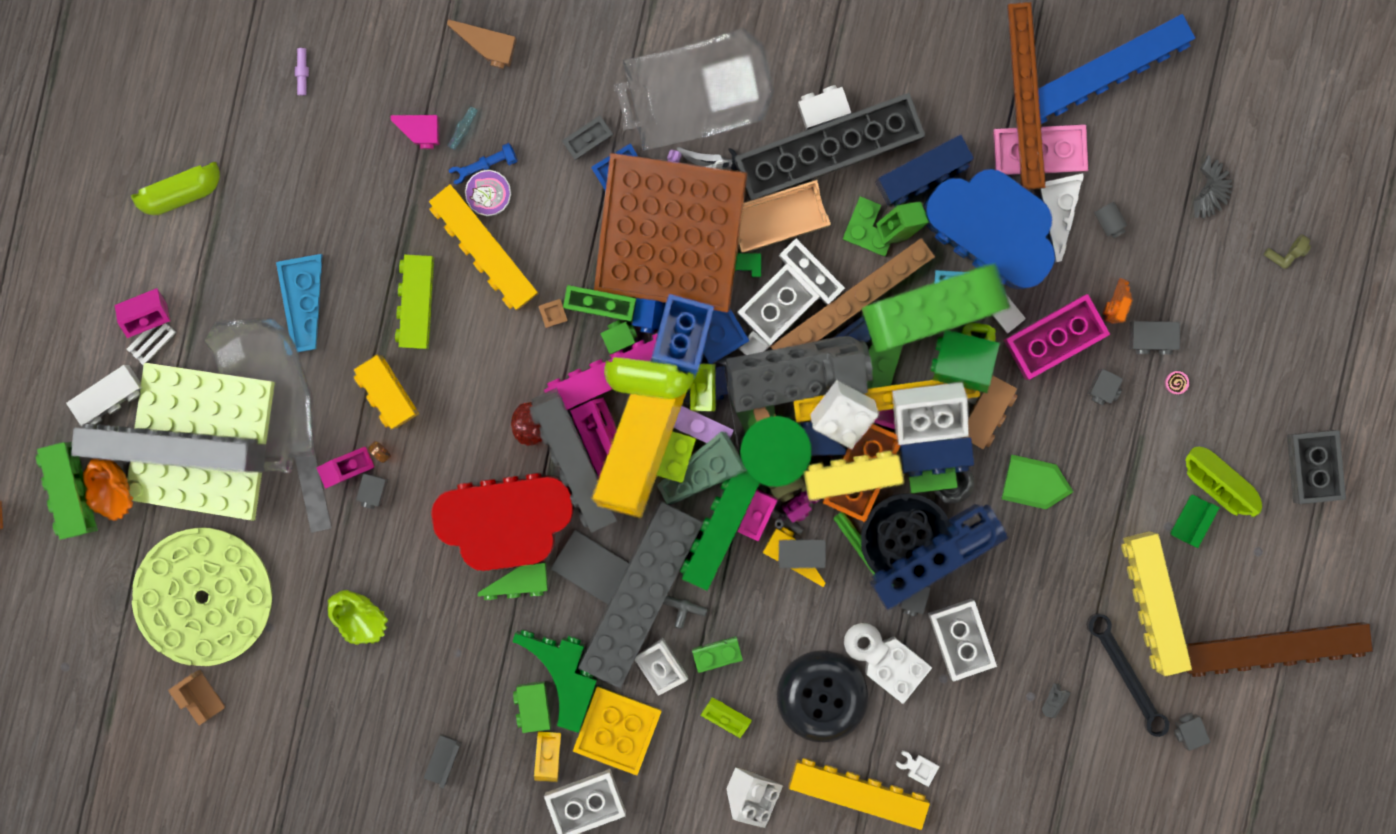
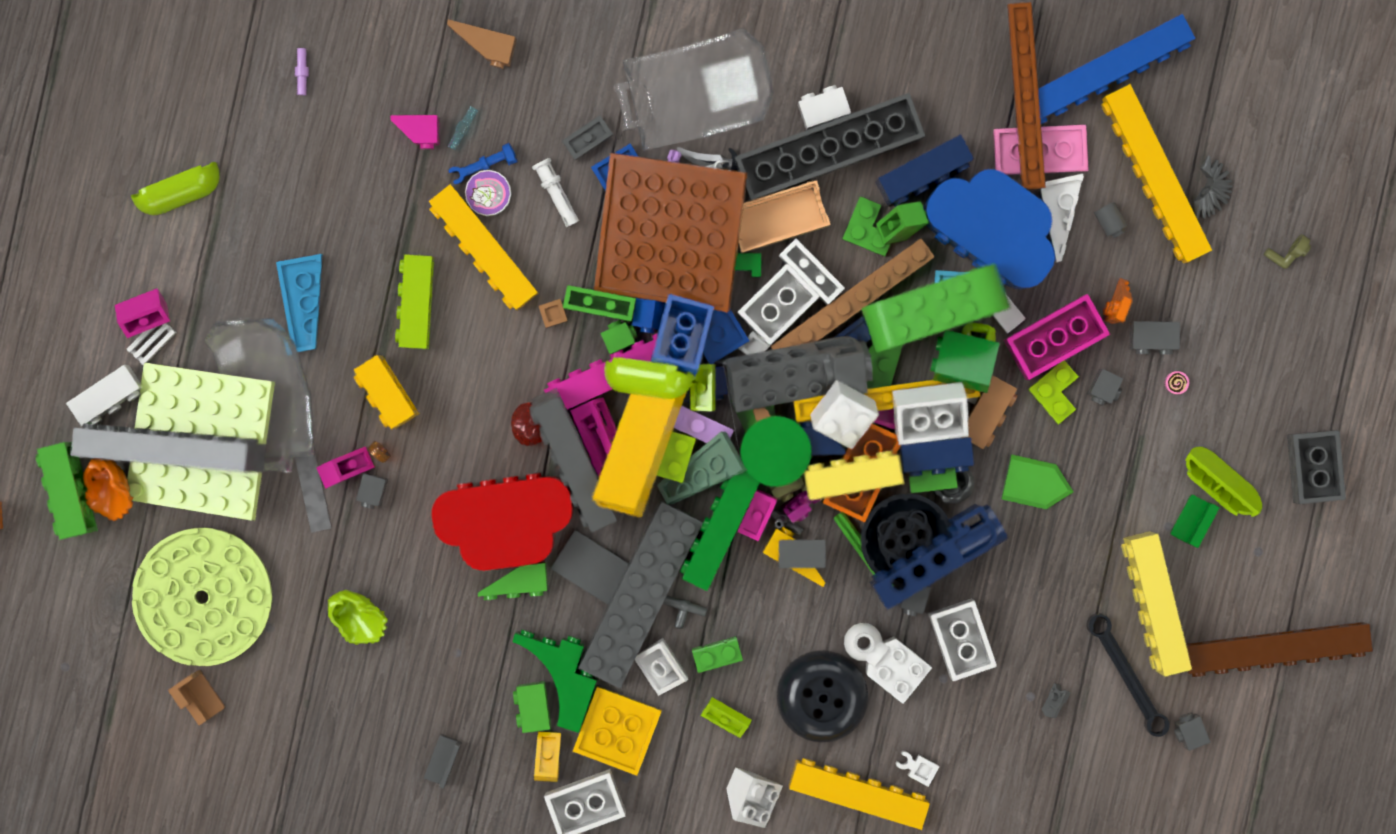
(551, 182): none -> white pin
(1049, 391): none -> lime plate
(1156, 174): none -> yellow brick

